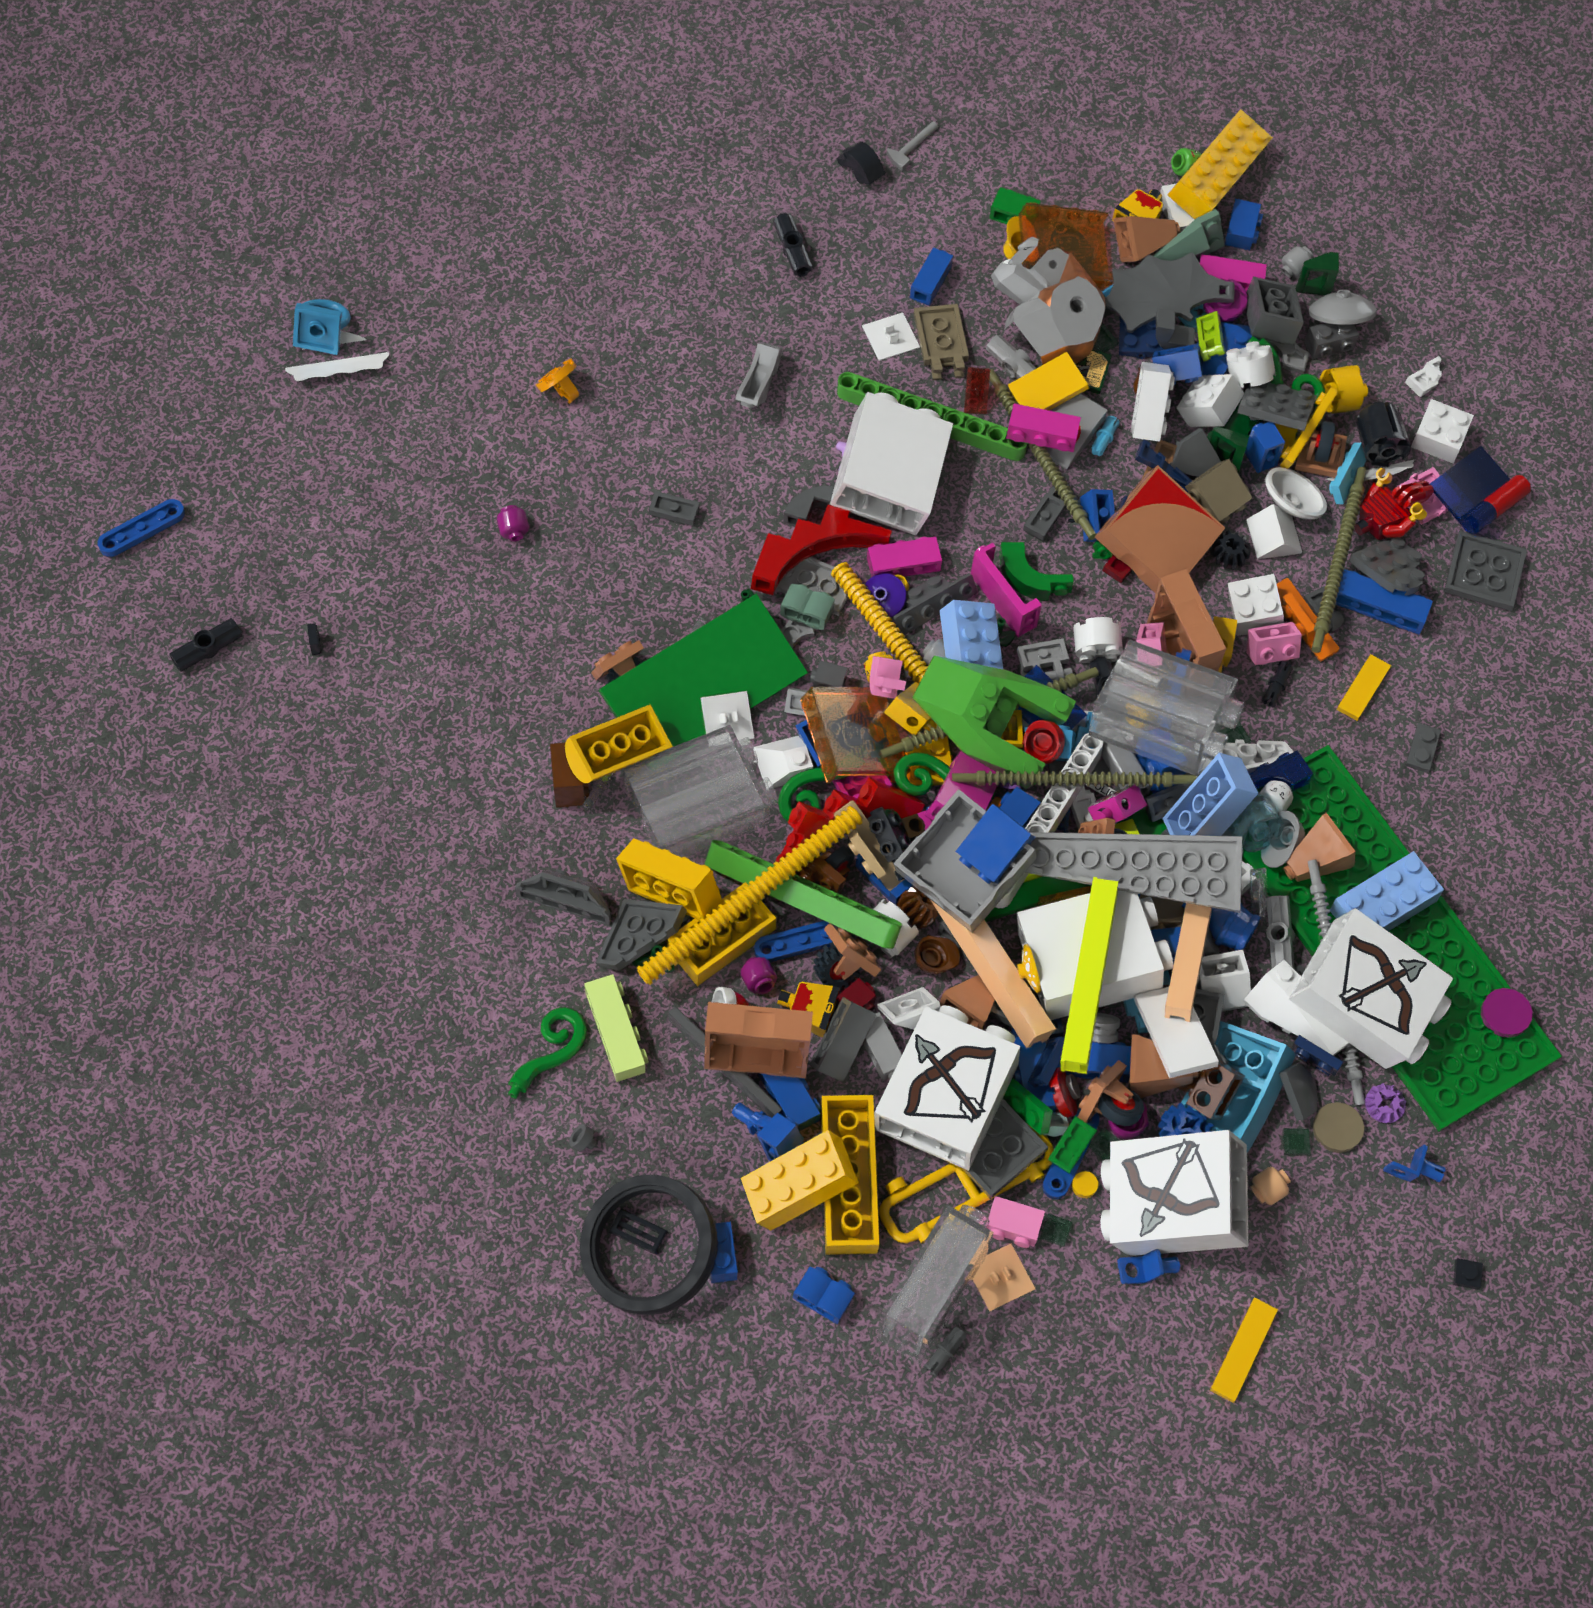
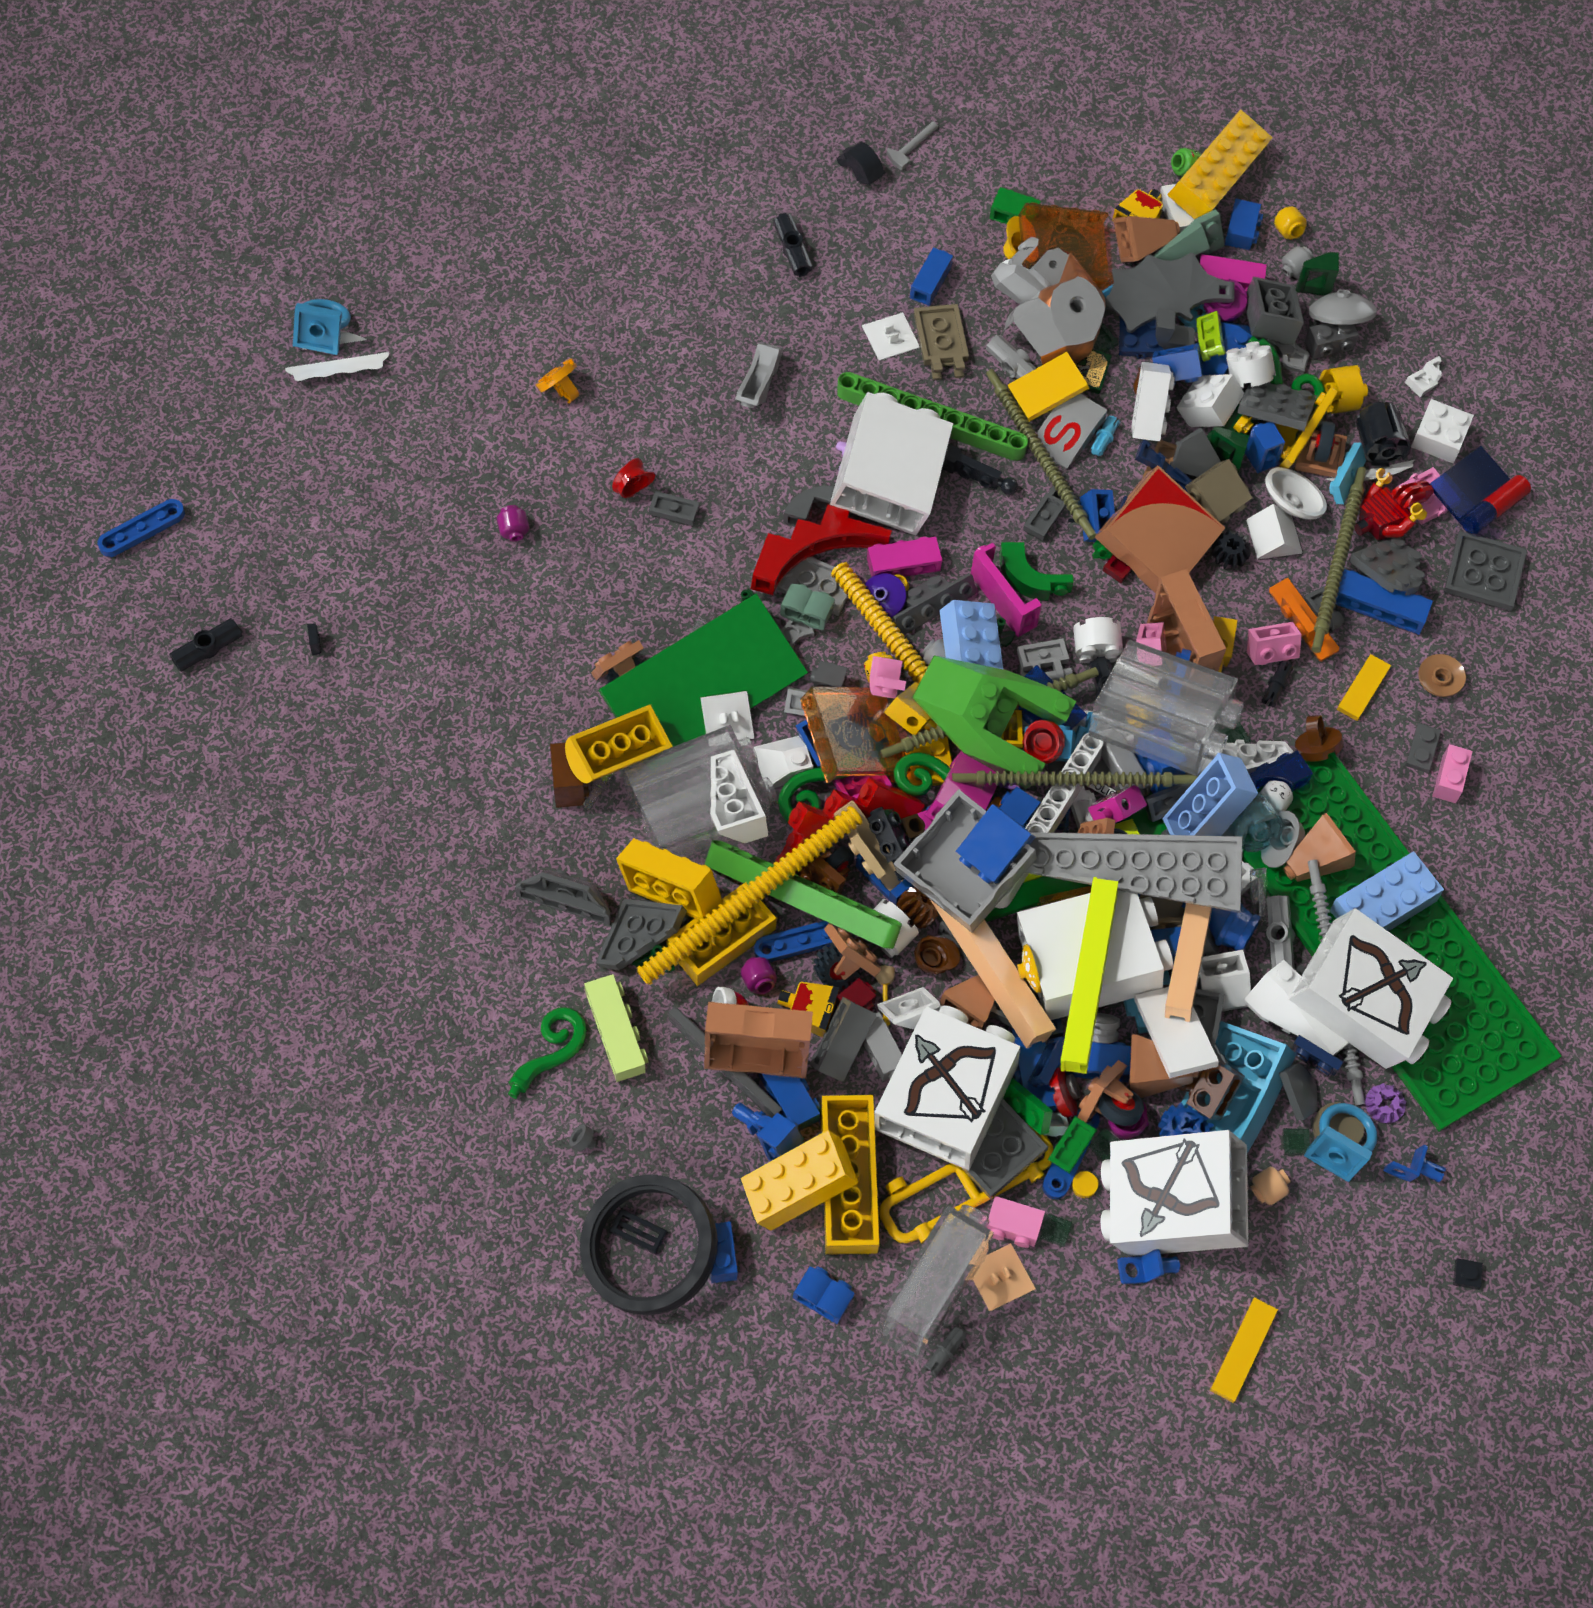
(632, 478): none -> red piece
(733, 801): none -> white wedge
(885, 977): none -> tan hinge
(976, 390): clear red slope -> none
(978, 471): none -> black plate
(1043, 428): dark pink brick -> none
(1244, 424): none -> yellow plate
(1255, 603): white brick -> none
(1290, 222): none -> yellow head
(1318, 740): none -> reddish brown tile
(1337, 1151): none -> dark azure tile
(1445, 667): none -> medium nougat dish
(1452, 773): none -> bright pink brick
(1506, 1012): magenta tile -> none

